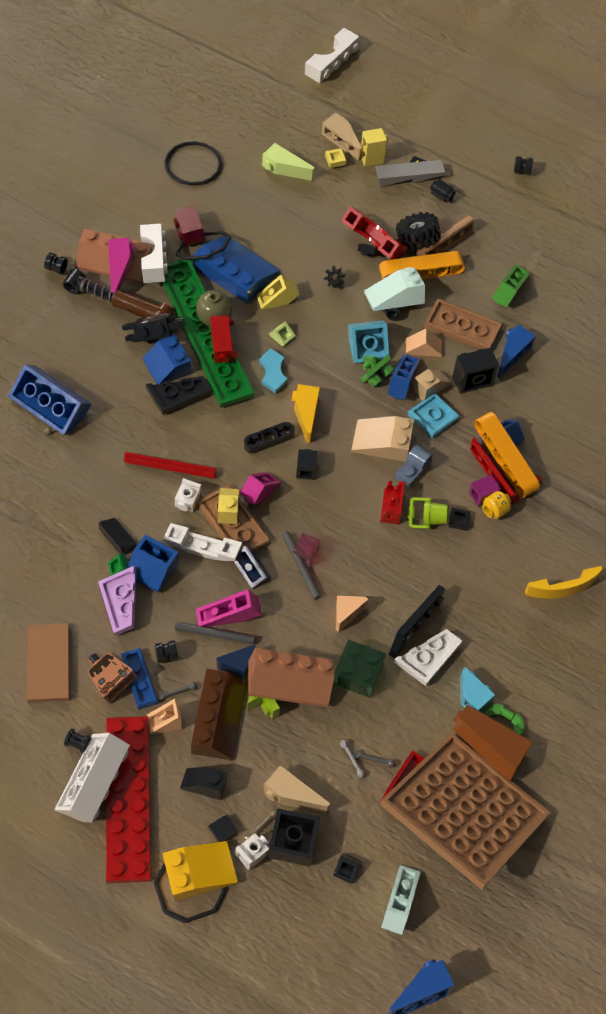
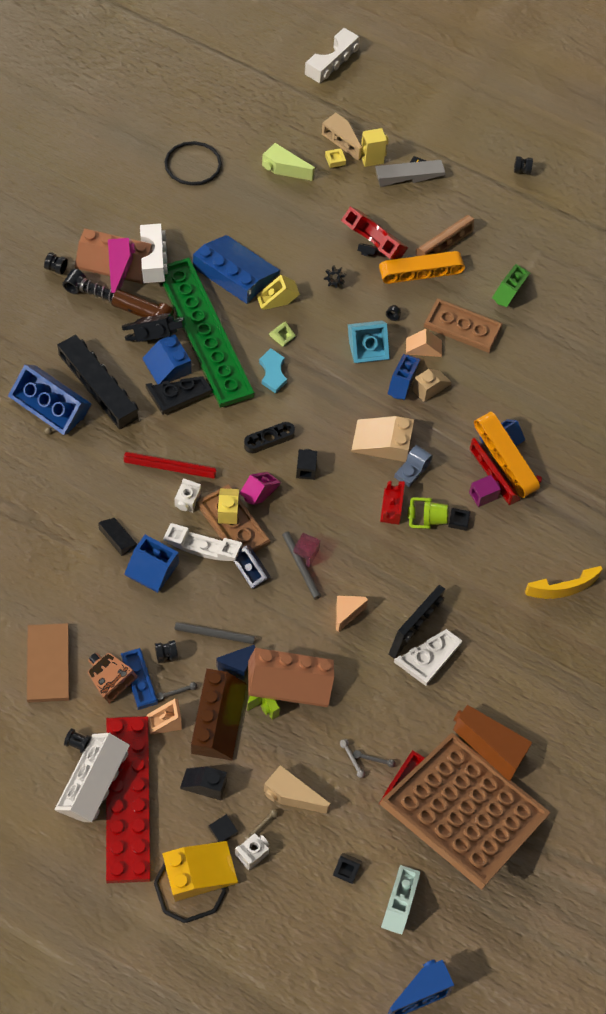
(98, 381): none -> black brick
(118, 564): green tile -> none
(120, 599): lavender wing -> none
(189, 225): dark red brick -> none
(209, 255): black piece -> none
(213, 304): olive cylinder -> none
(222, 339): red brick -> none
(230, 610): dark pink slope -> none
(293, 837): black brick -> none
(305, 407): yellow slope -> none
(359, 668): clear green brick -> none
(382, 366): bright green hips -> none
(397, 290): light aqua slope -> none
(418, 230): black bush -> none
(433, 415): medium azure tile -> none
(442, 190): black brick -> none
(474, 692): medium azure slope -> none
(475, 370): black brick -> none
(496, 505): yellow head -> none
(497, 709): bright green piece -> none
(517, 344): blue slope -> none

